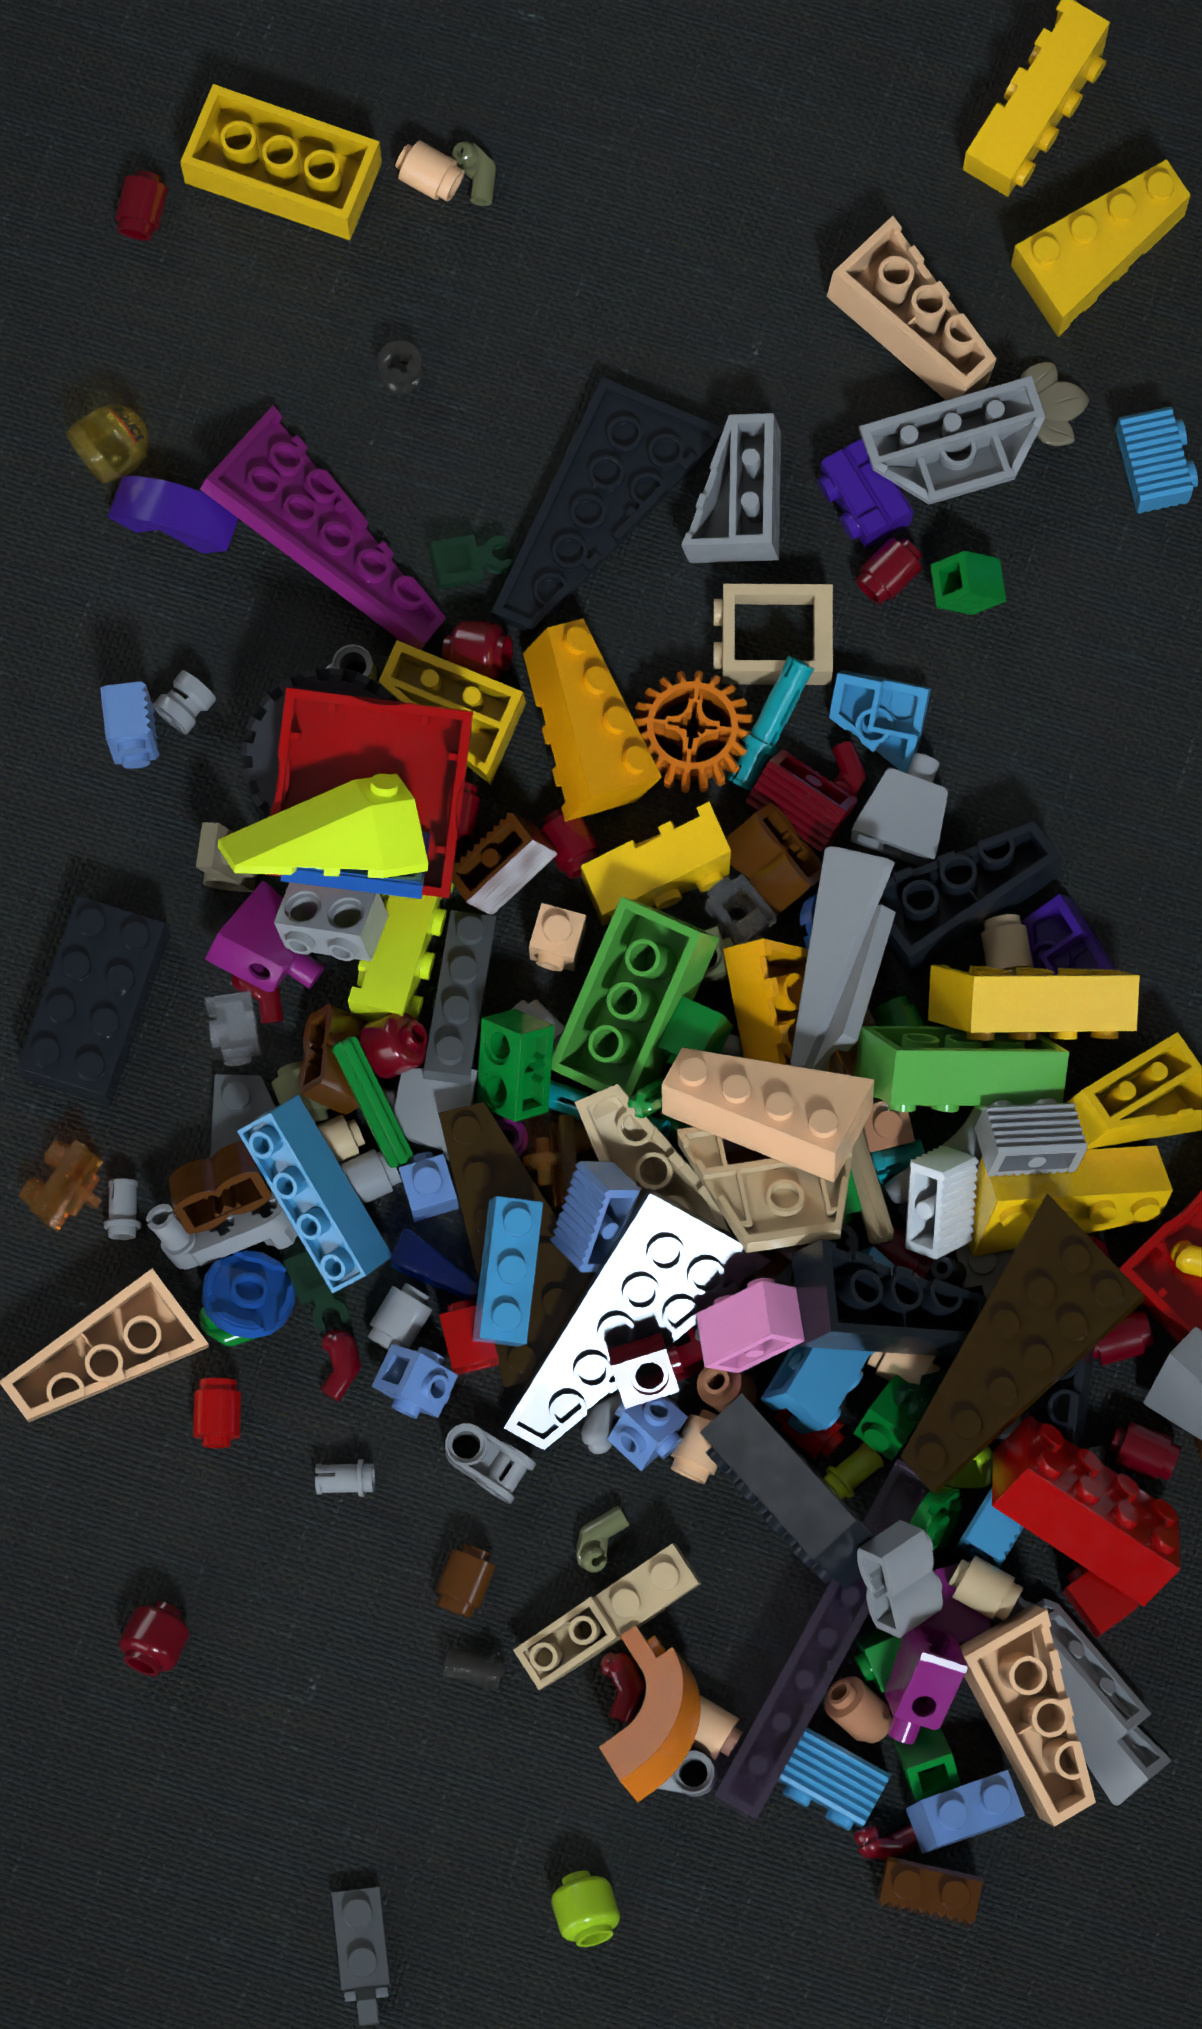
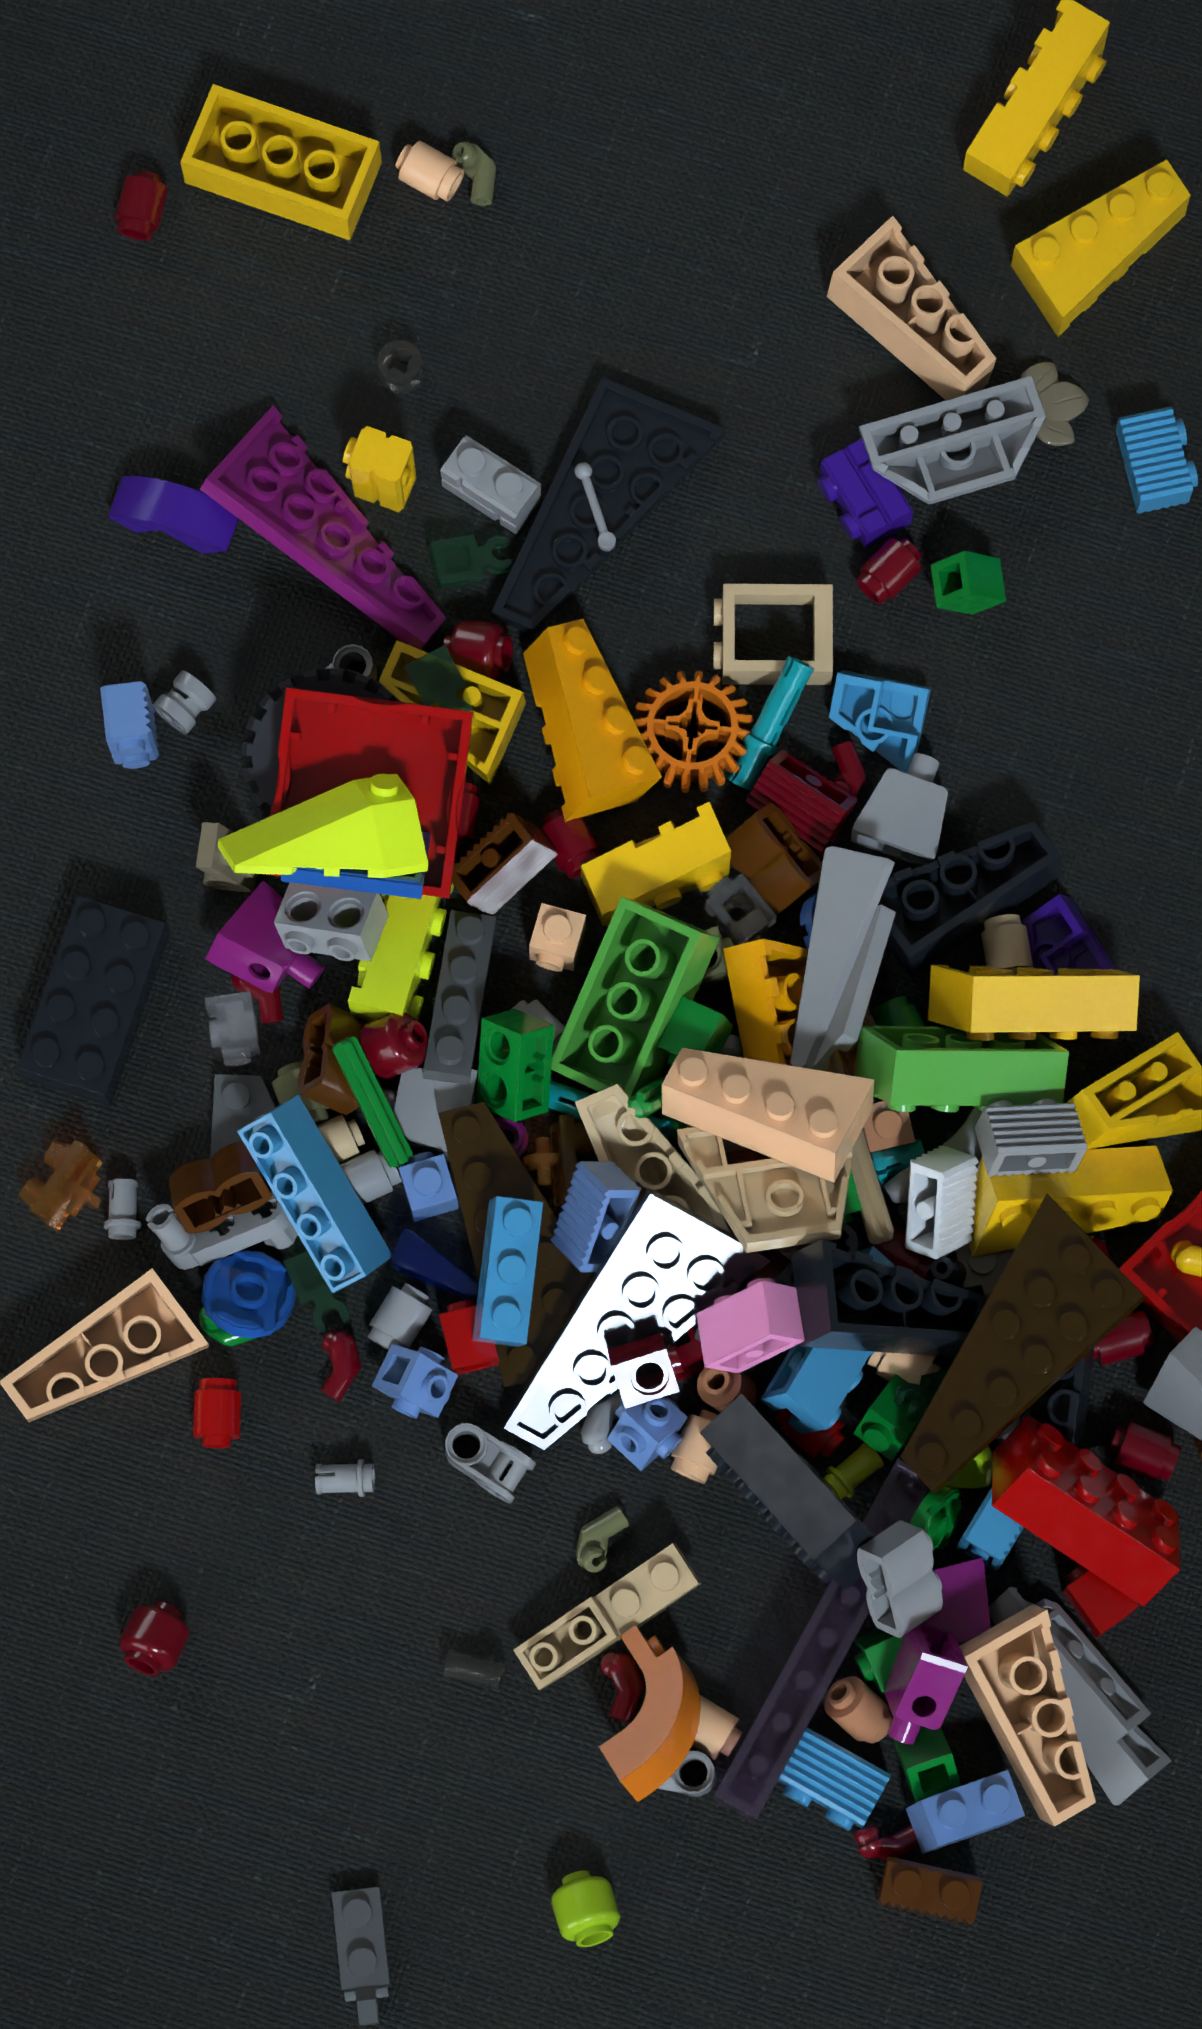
(110, 441): clear yellow helmet -> none
(380, 468): none -> yellow brick
(438, 679): none -> clear green plate
(465, 1580): reddish brown brick -> none
(491, 484): none -> light grey brick
(606, 539): none -> light grey hinge
(741, 500): light grey wedge -> none
(985, 1588): tan brick -> none

